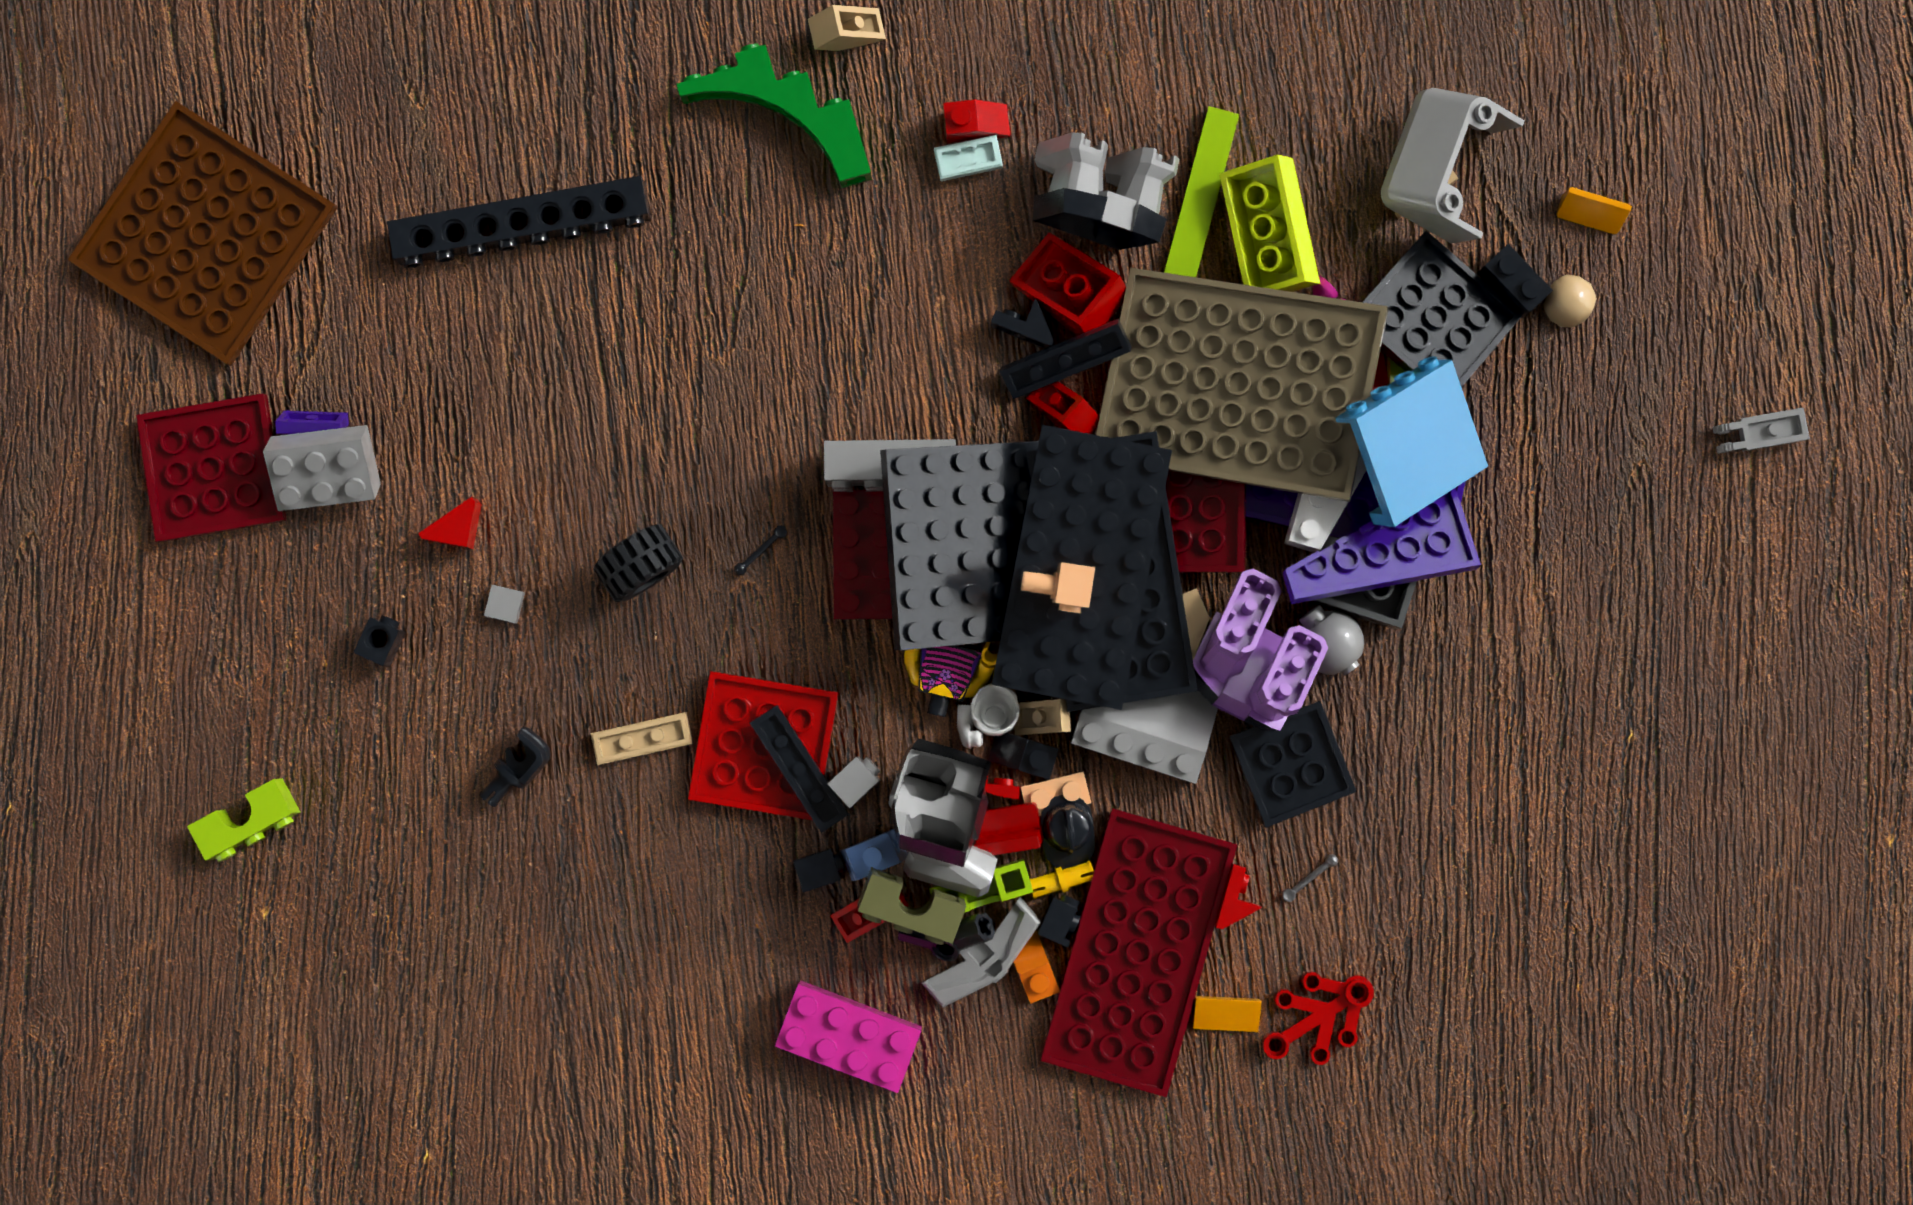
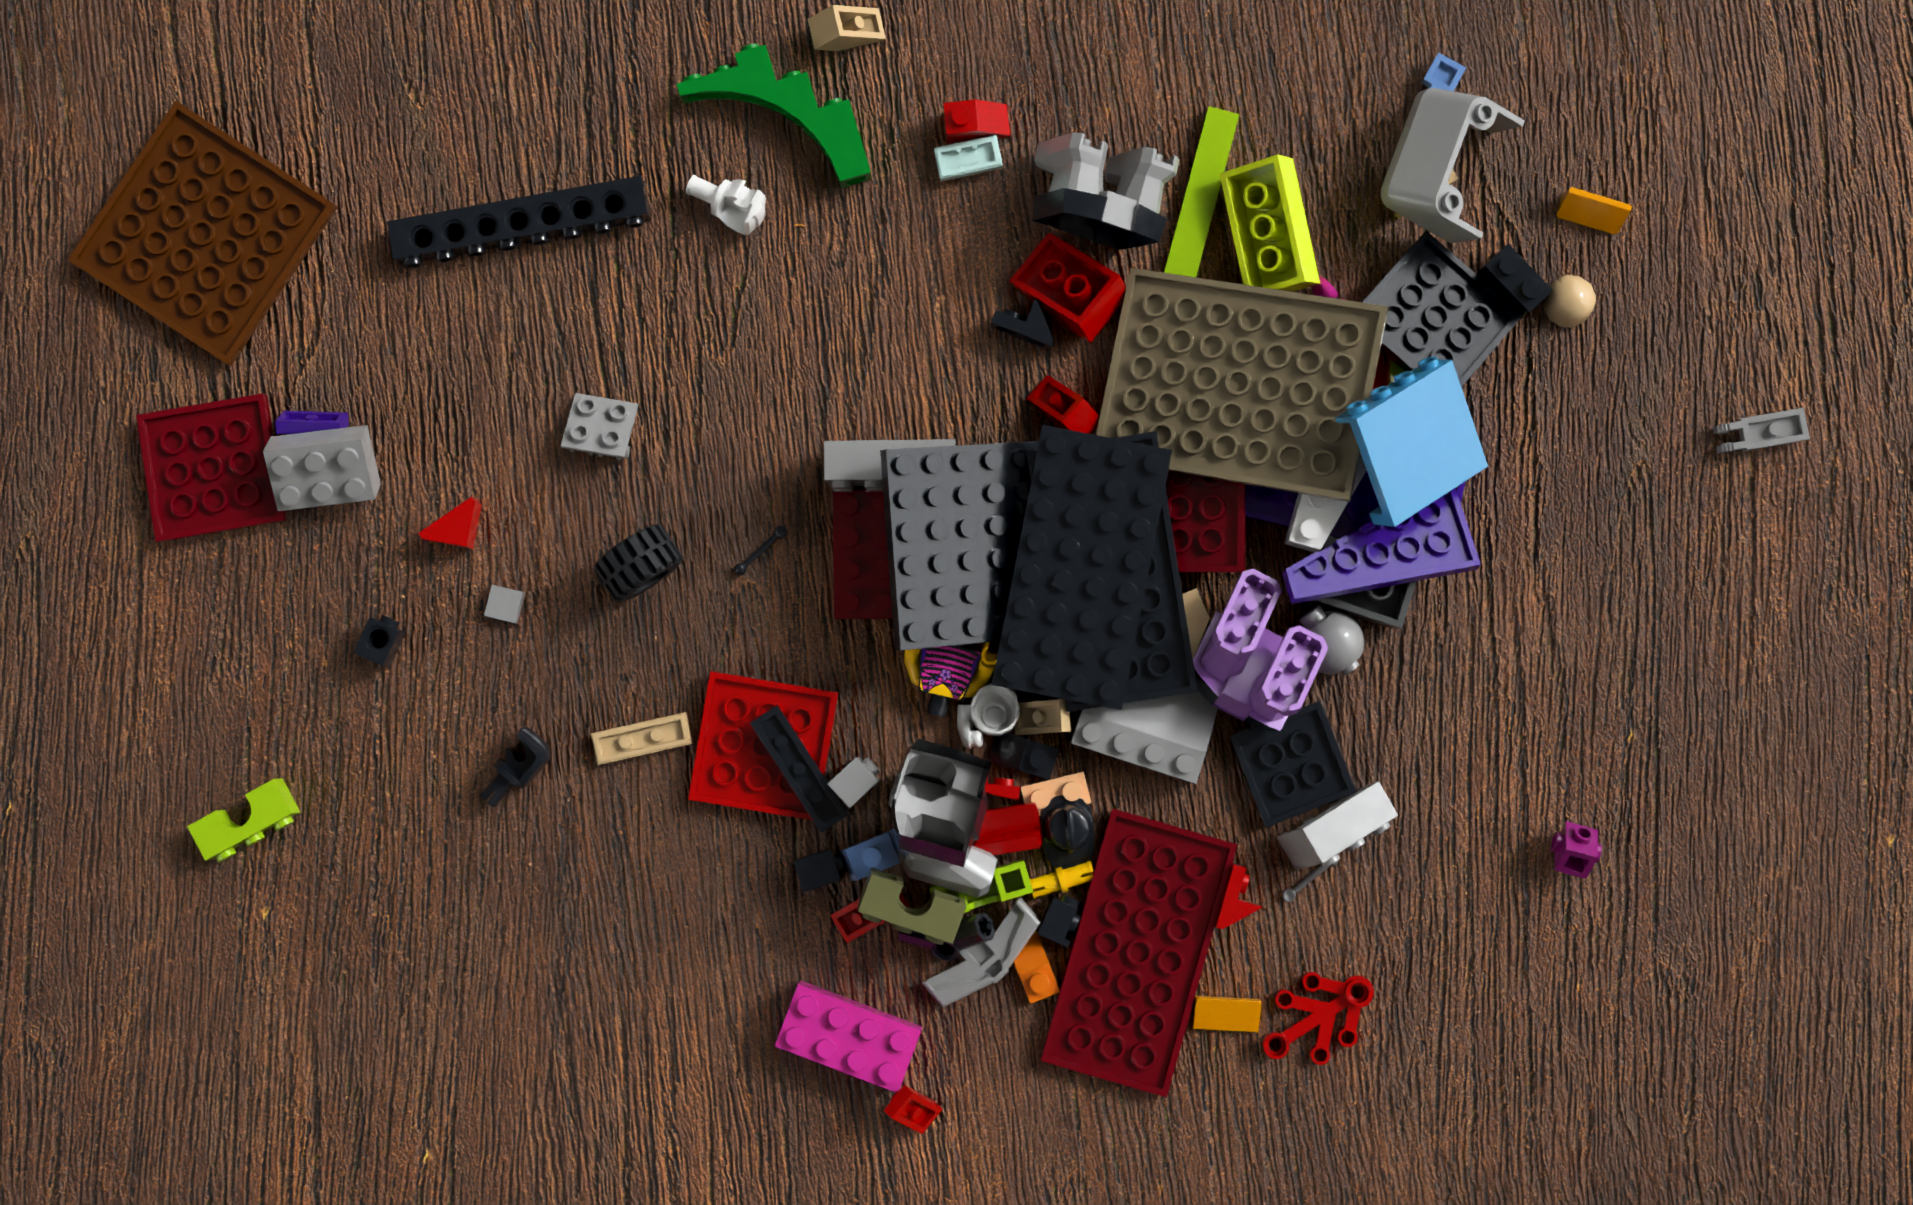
(599, 426): none -> light grey hinge
(731, 202): none -> white piece
(912, 1109): none -> red plate
(1065, 359): black plate -> none
(1068, 586): light nougat brick -> none
(1339, 828): none -> wedge
(1443, 73): none -> medium blue plate
(1576, 849): none -> magenta brick

